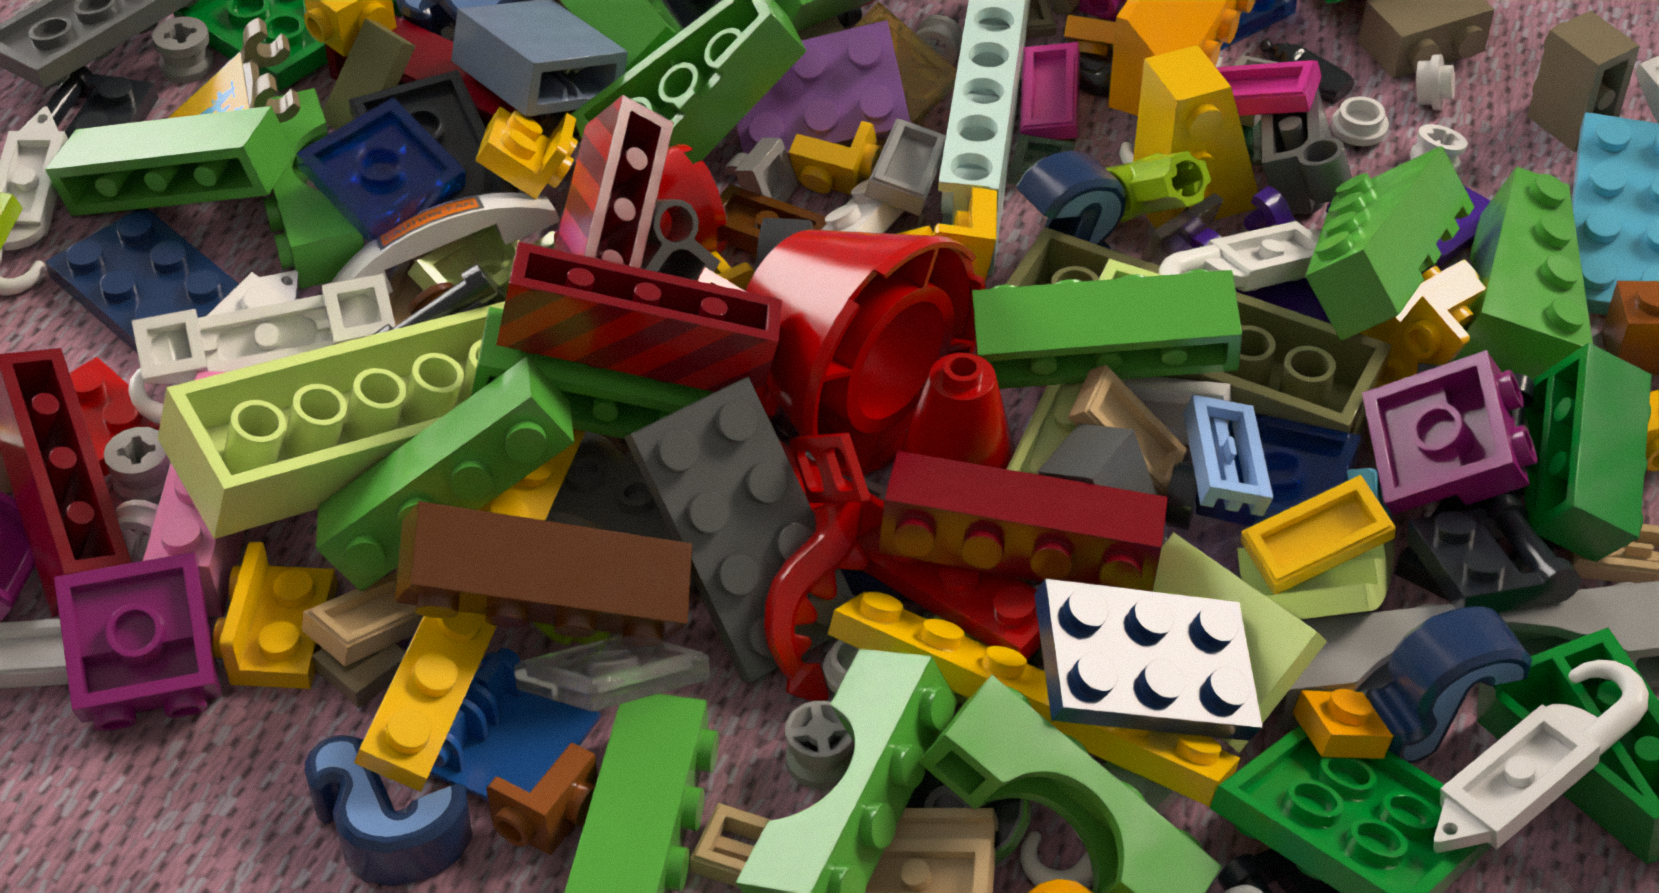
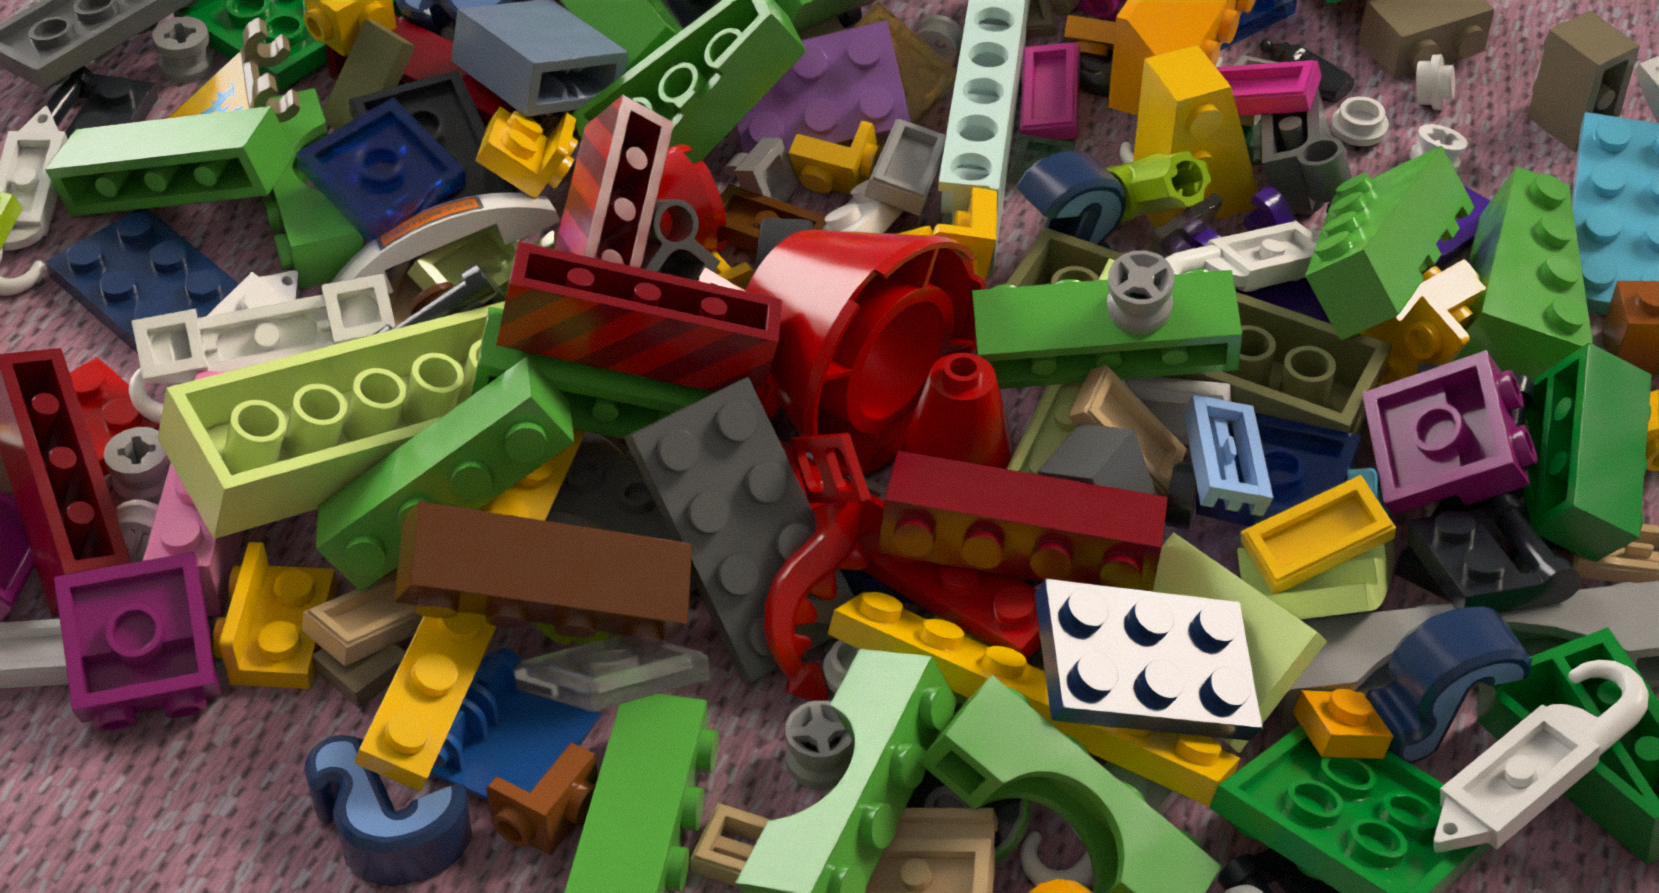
(1147, 277): none -> light grey wheel

